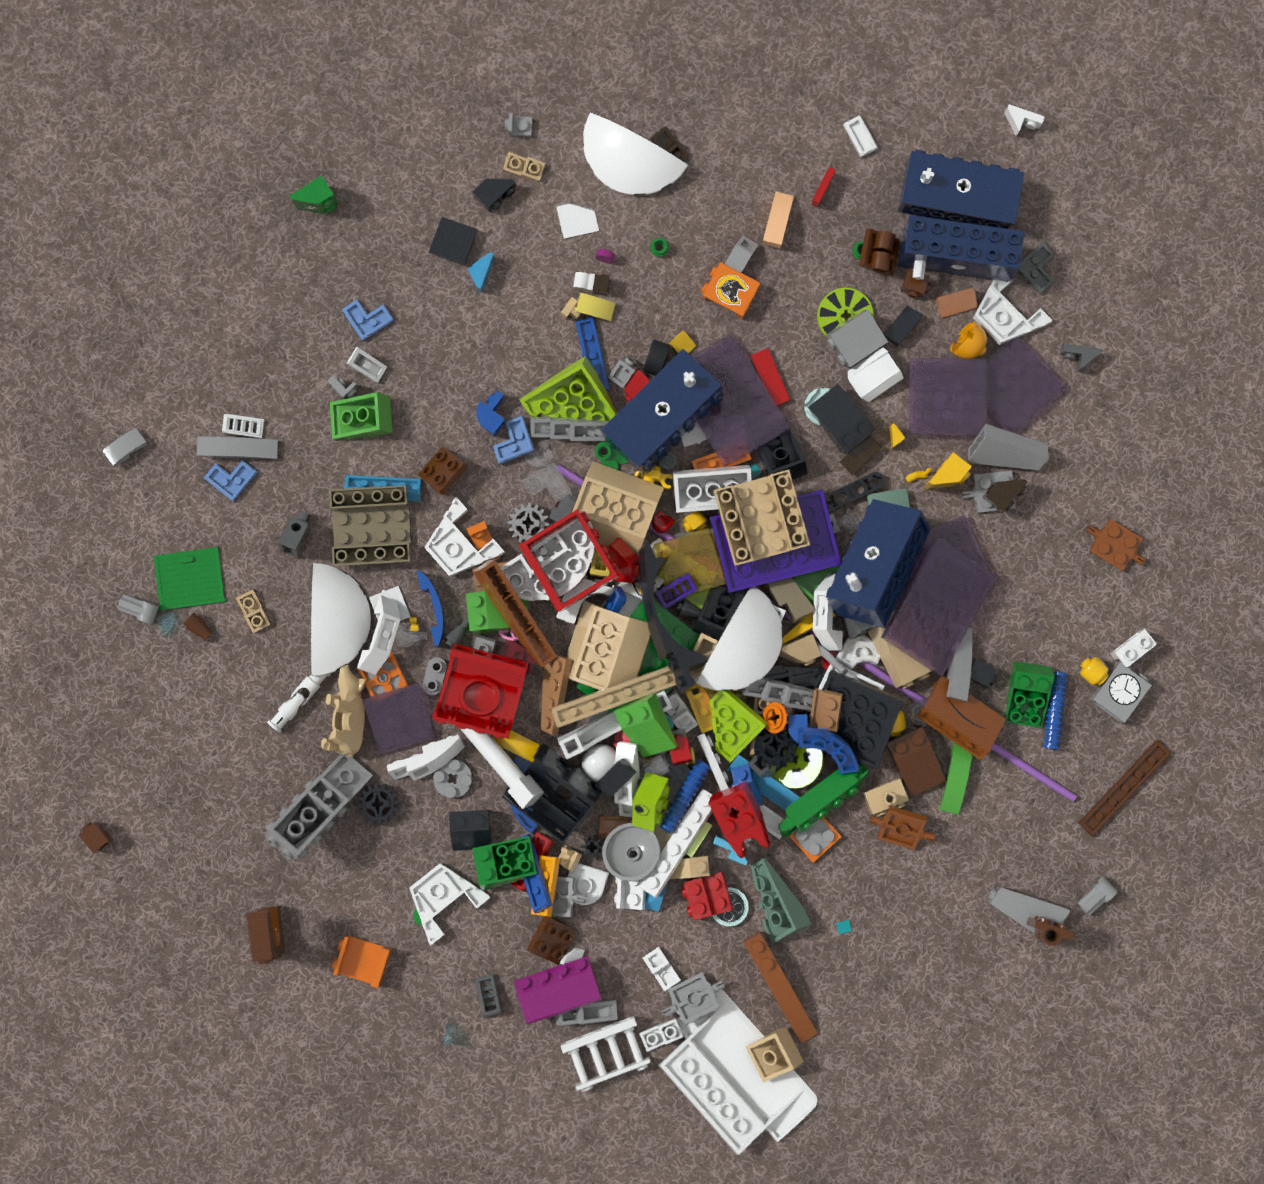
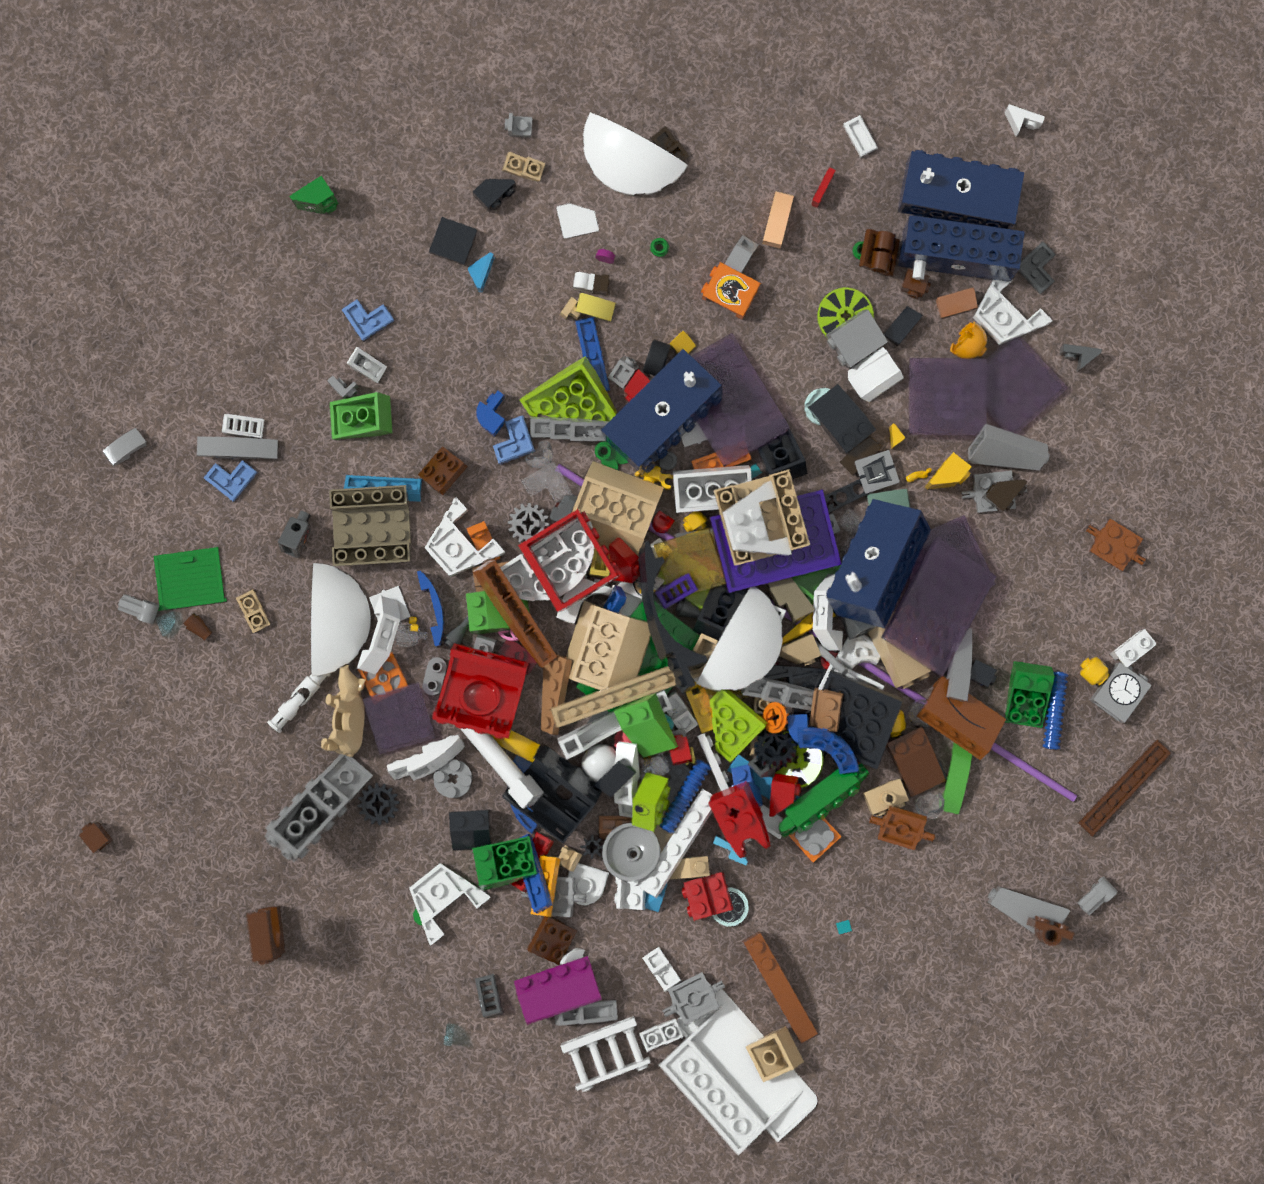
(361, 960): orange panel -> none
(699, 838): yellowish green tile -> none
(747, 526): none -> white wing
(770, 376): red tile -> none
(782, 909): sand green wedge -> none
(783, 792): none -> red slope
(877, 471): none -> sticker
(930, 805): none -> clear hair

